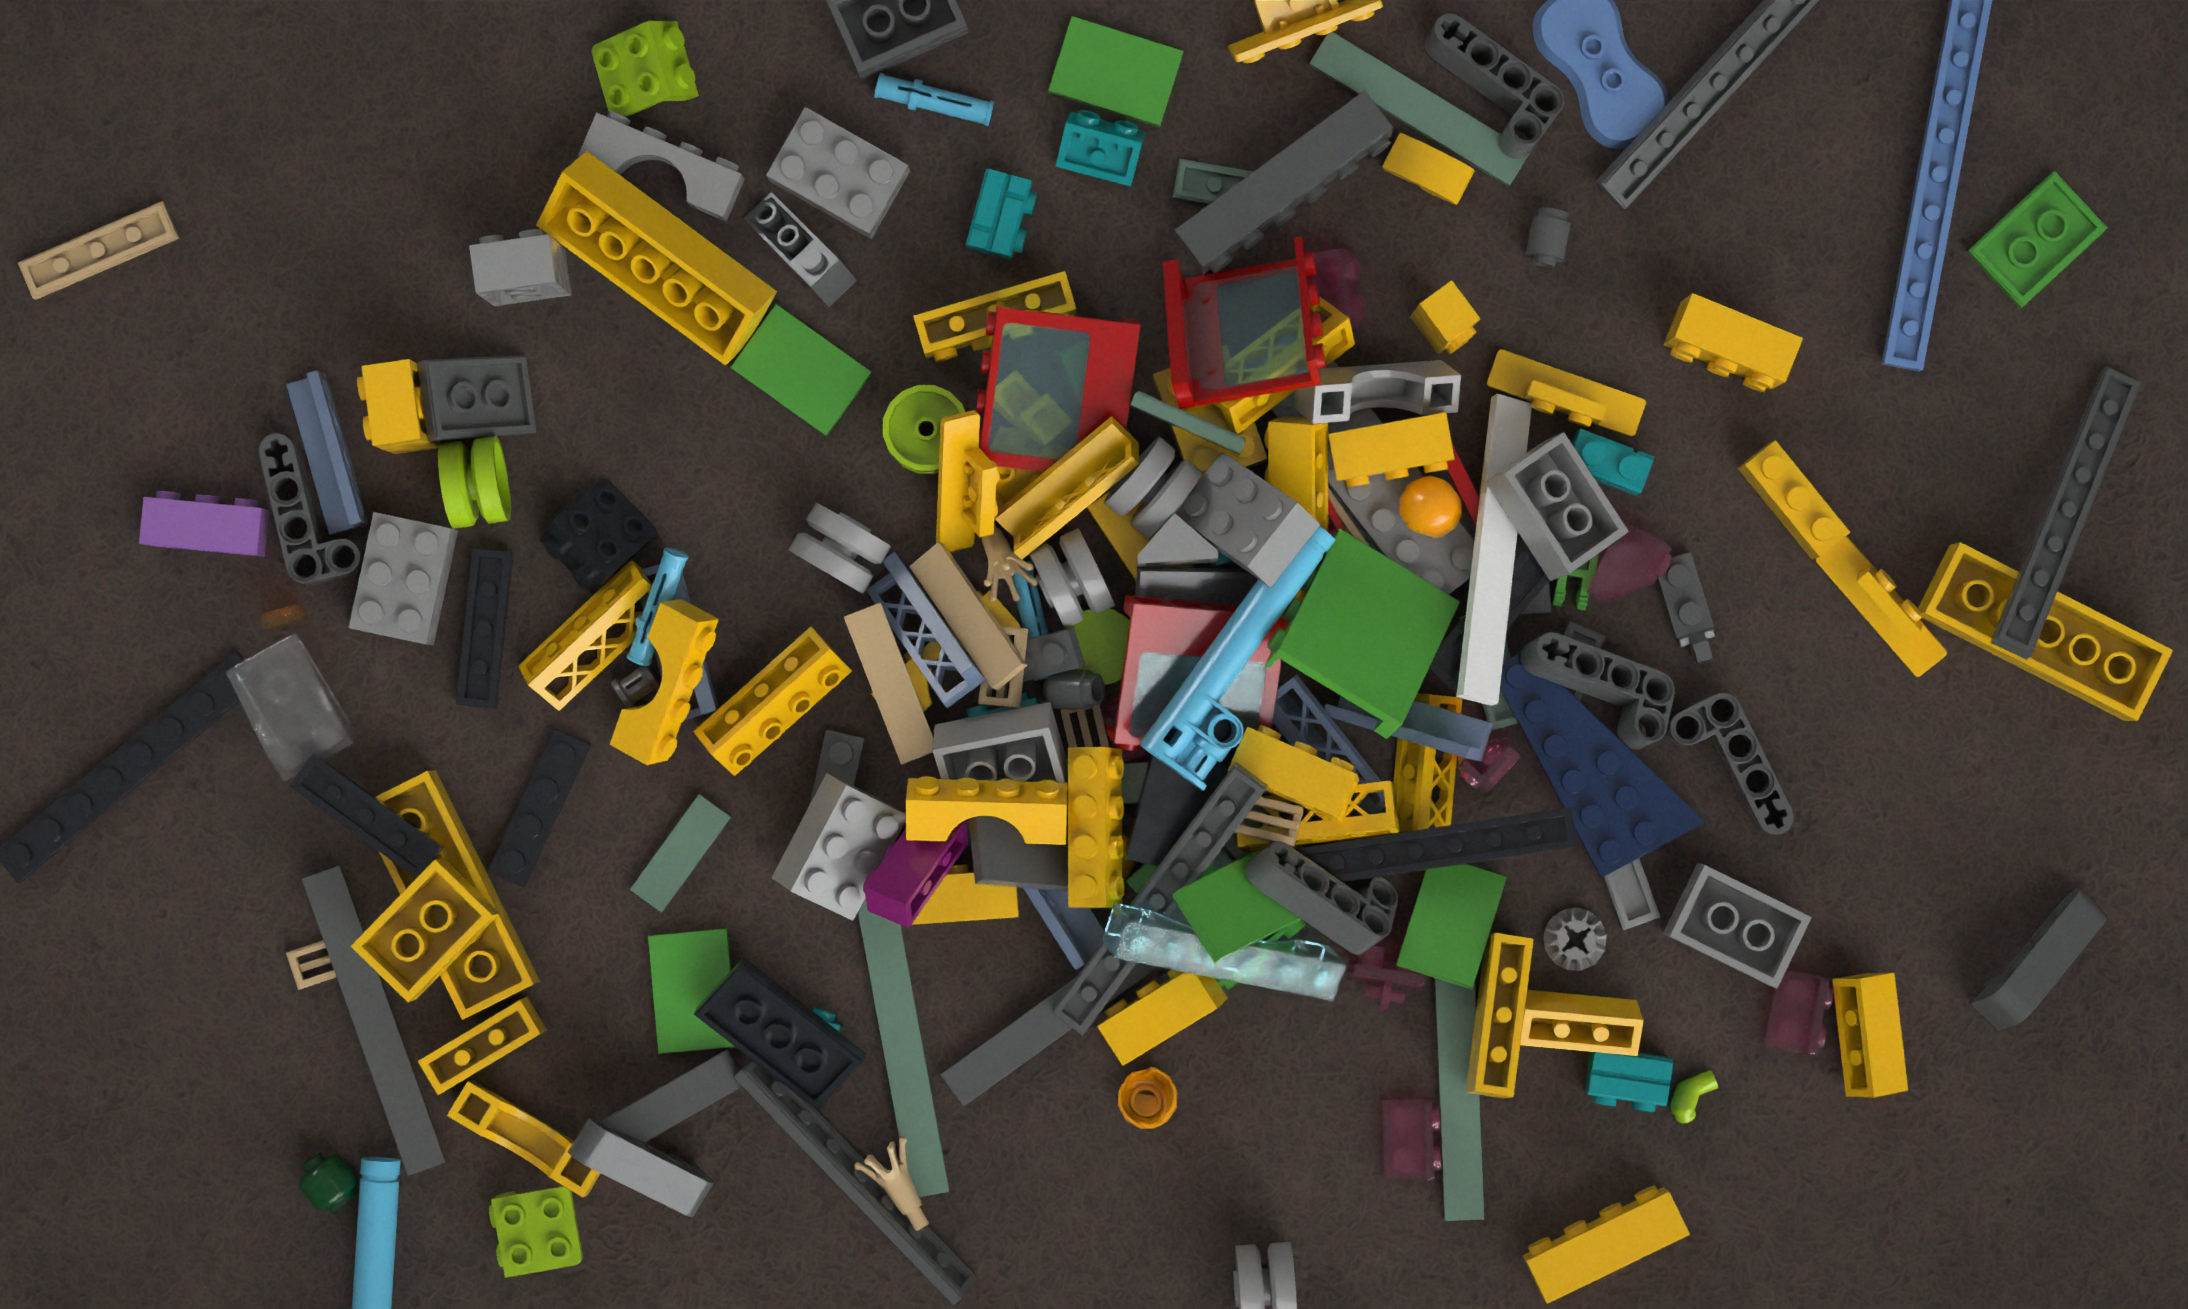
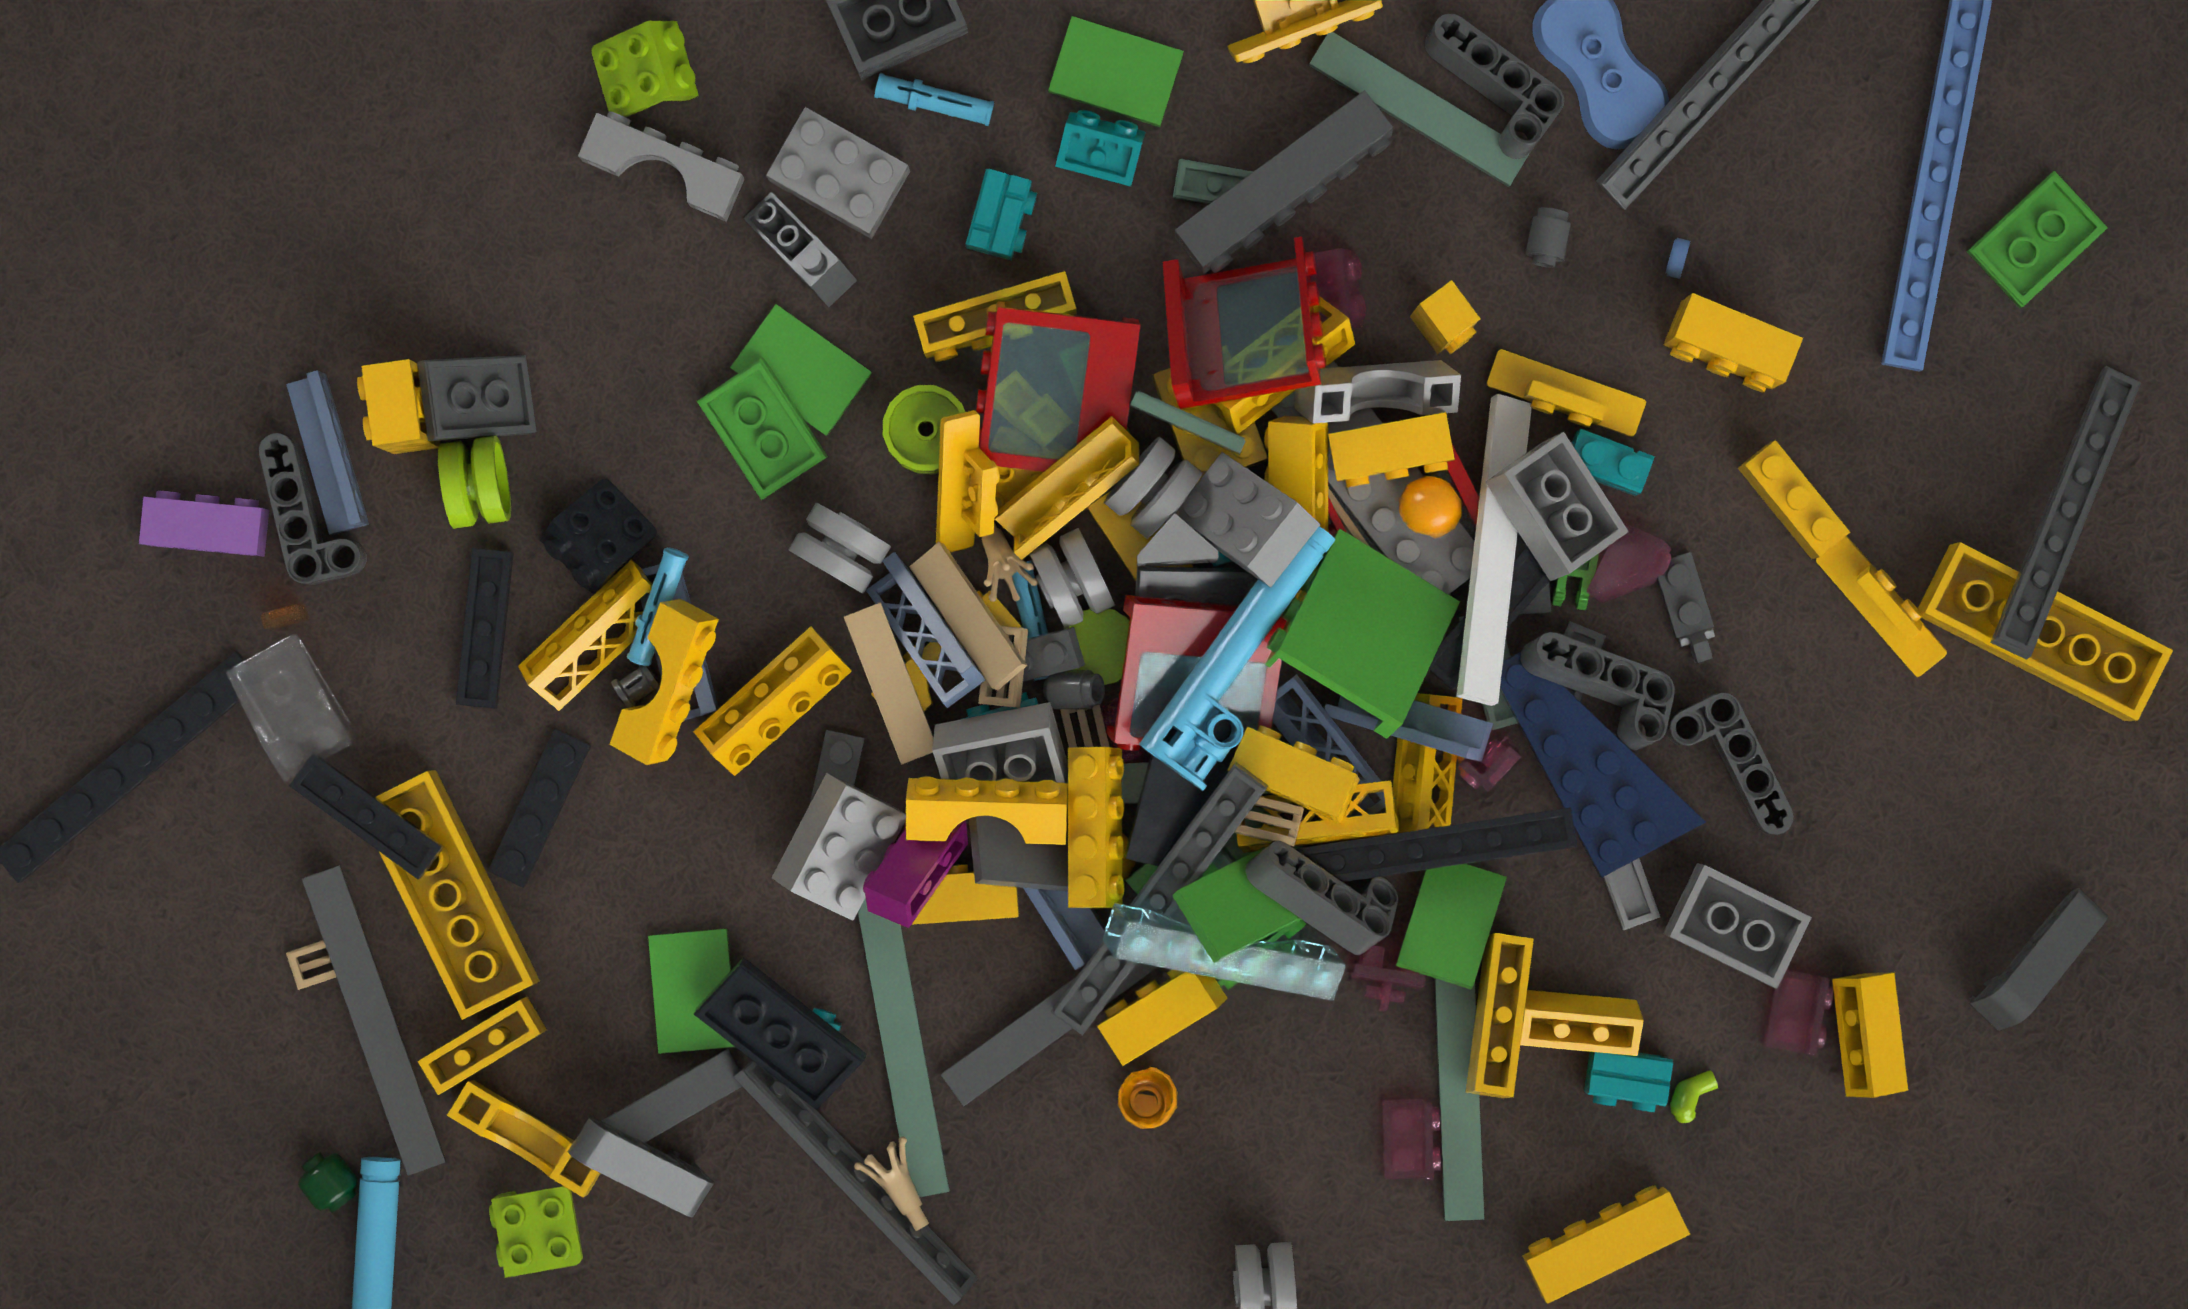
(98, 250): tan tile -> none
(403, 579): light grey brick -> none
(425, 929): yellow brick -> none
(519, 268): light grey brick -> none
(655, 257): yellow brick -> none
(680, 853): sand green tile -> none
(762, 428): none -> bright green tile
(1428, 168): yellow slope -> none
(1556, 938): light grey gear -> none
(1677, 258): none -> medium blue tile

